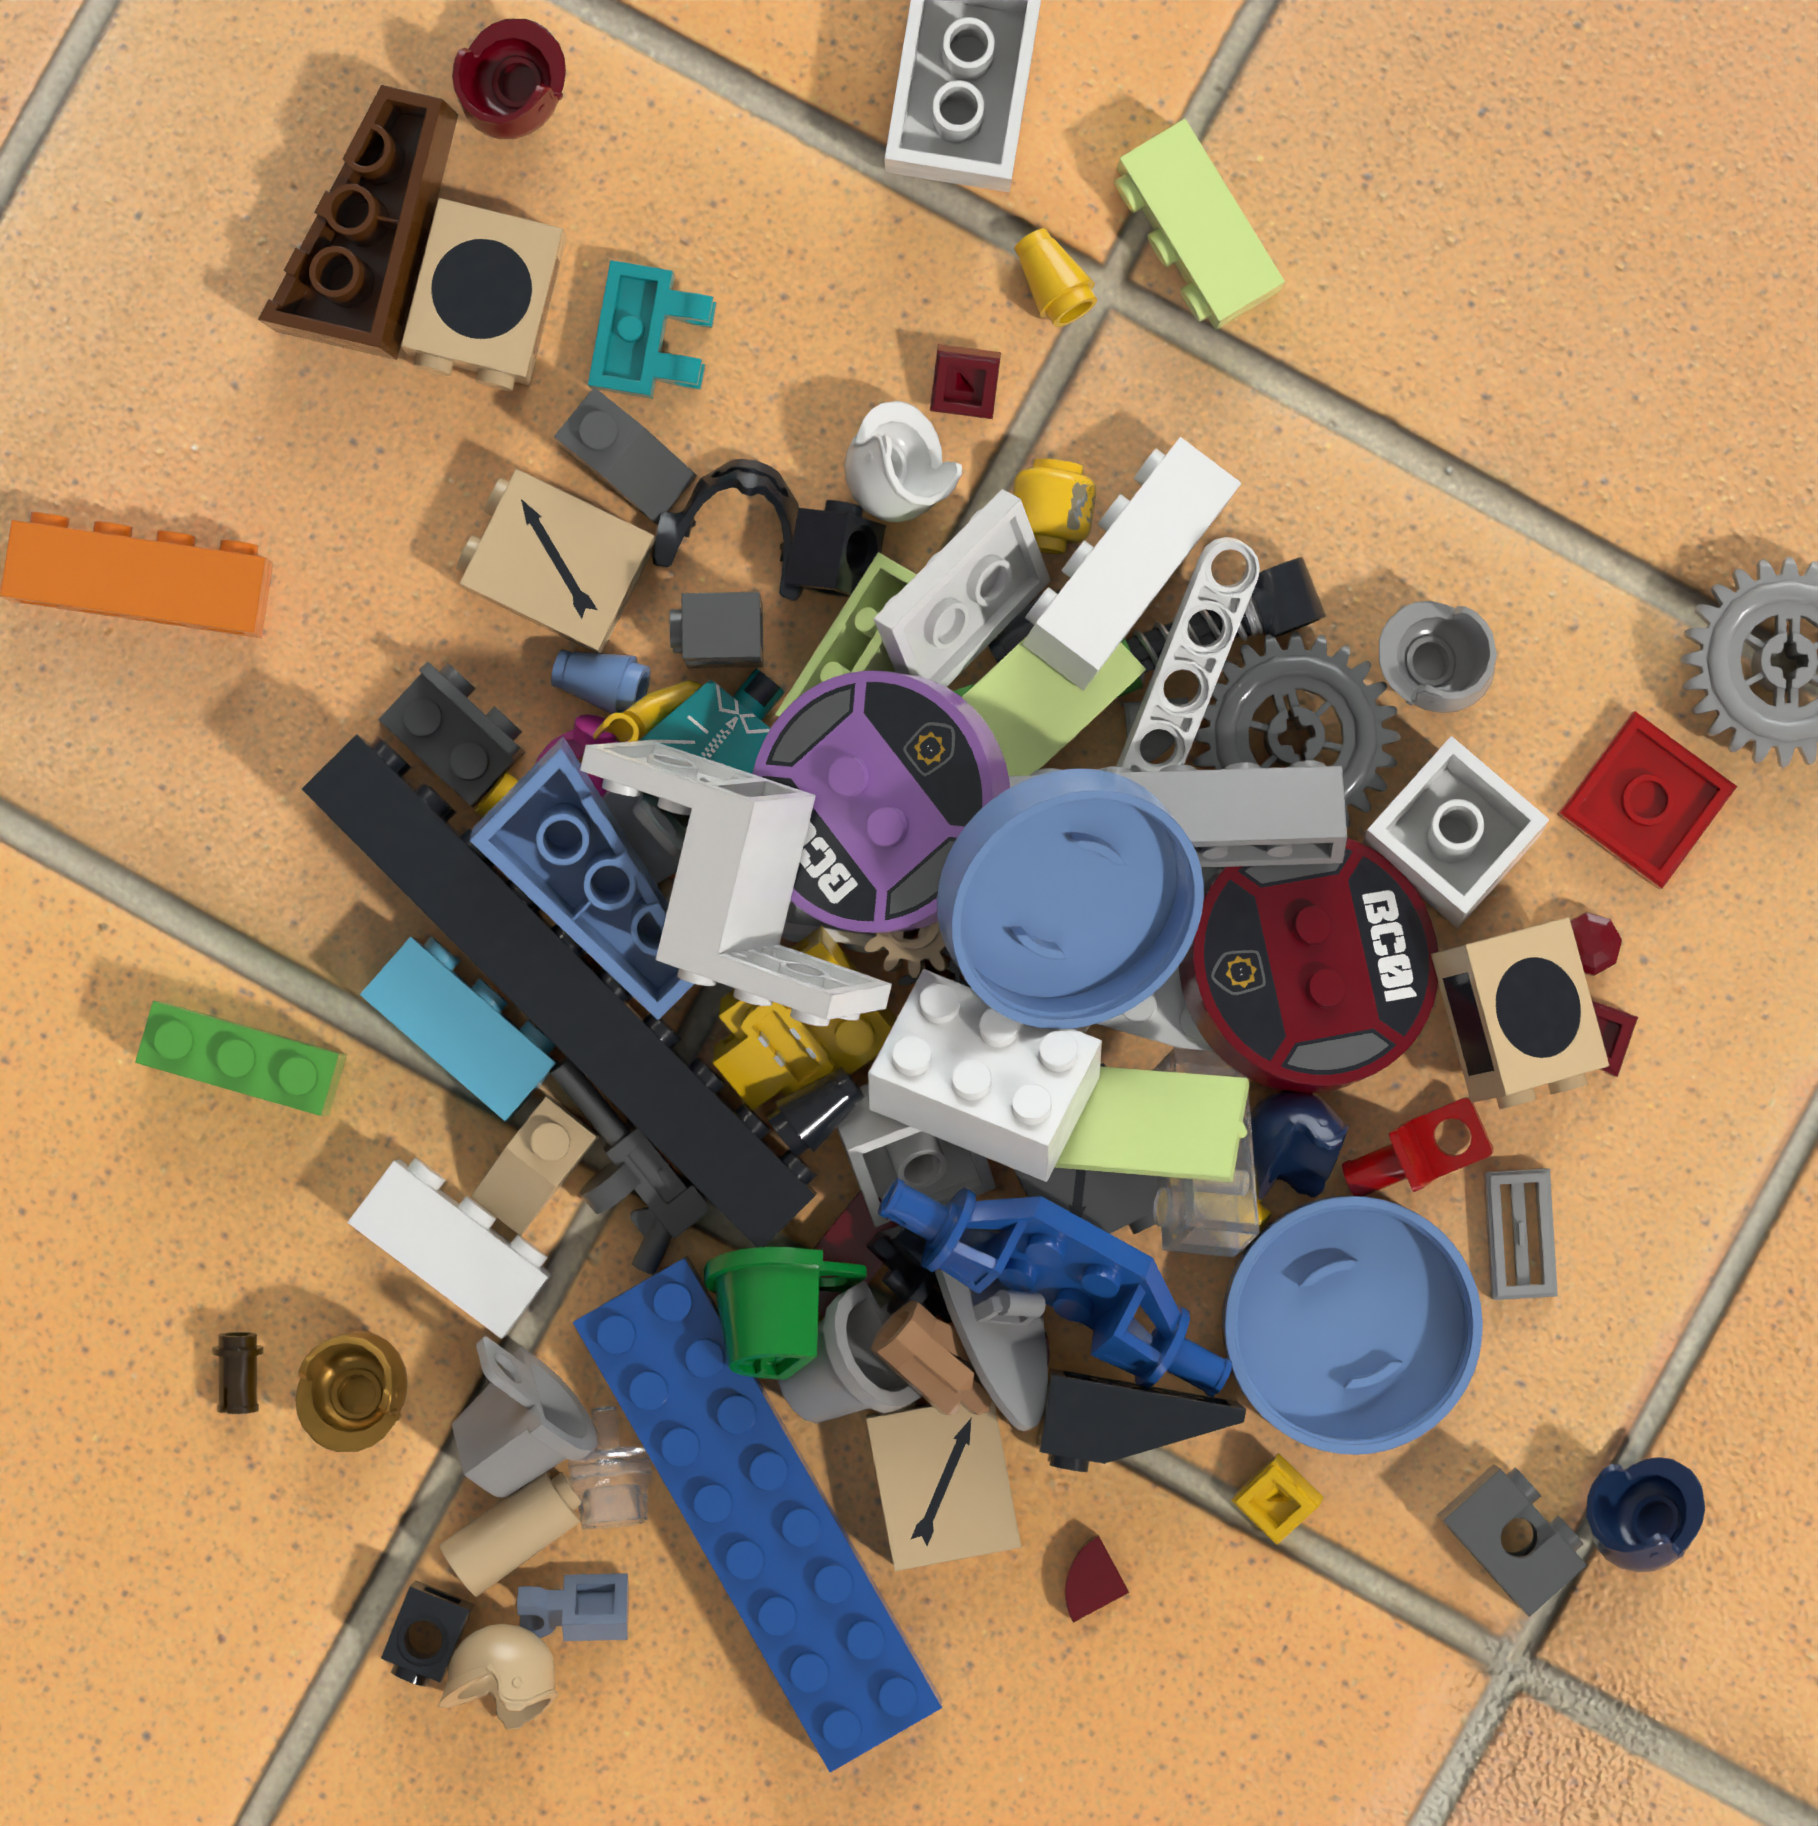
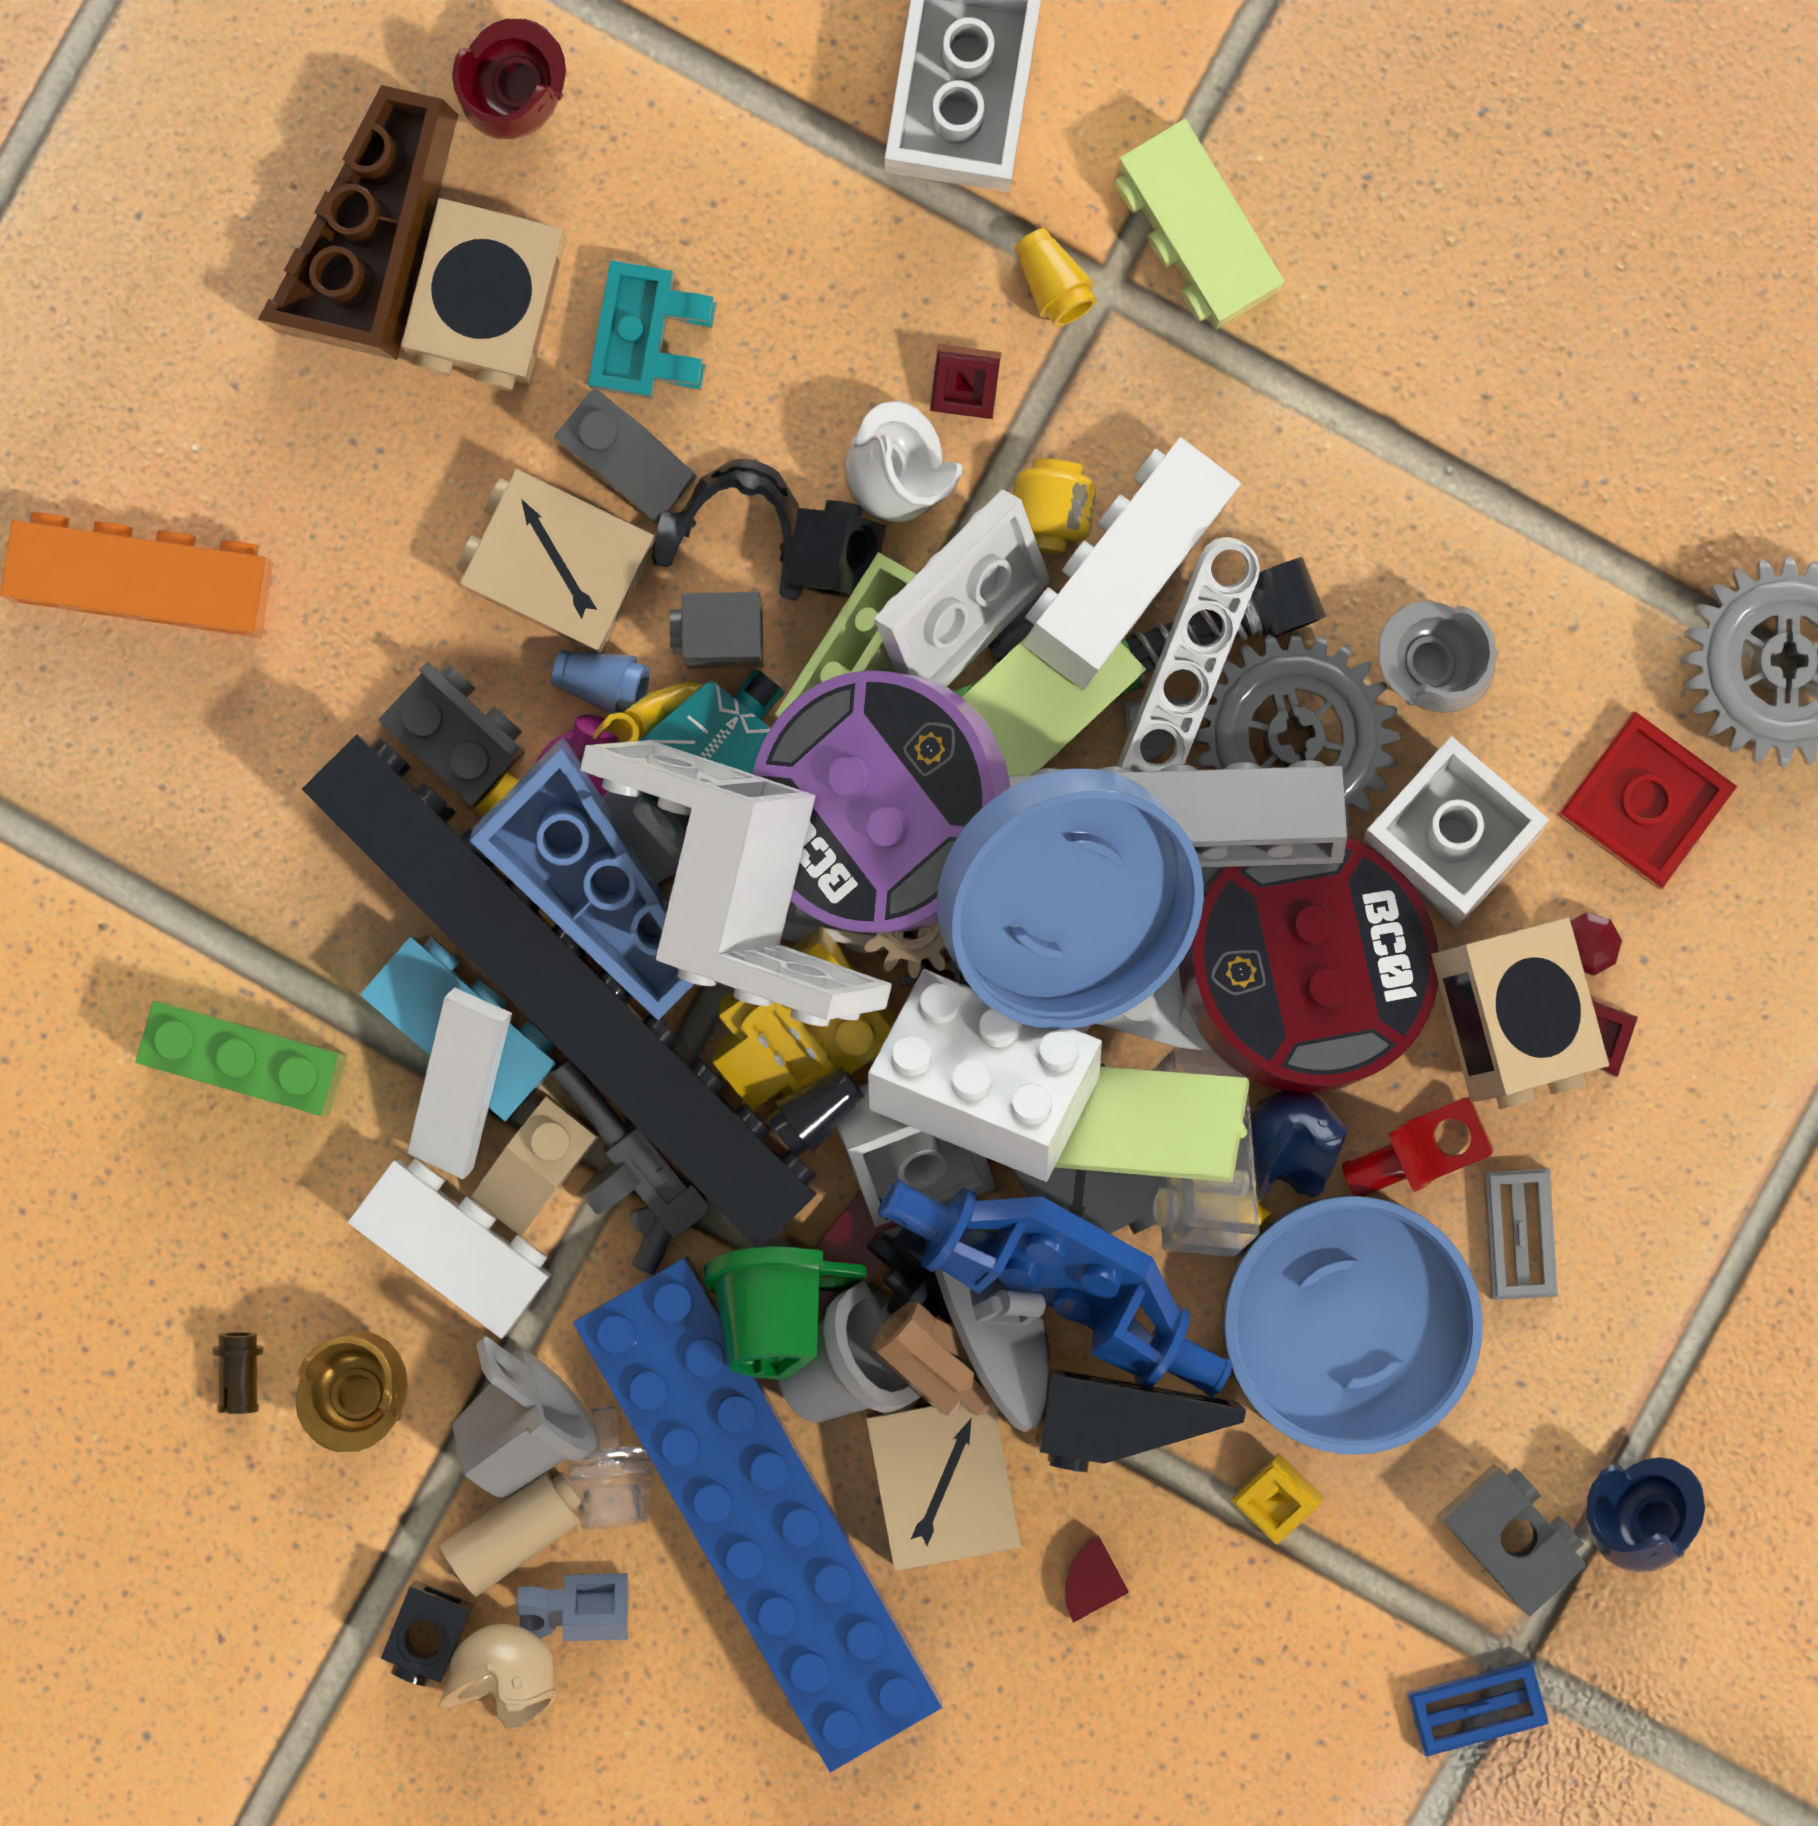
(459, 1083): none -> white tile
(1470, 1683): none -> blue tile

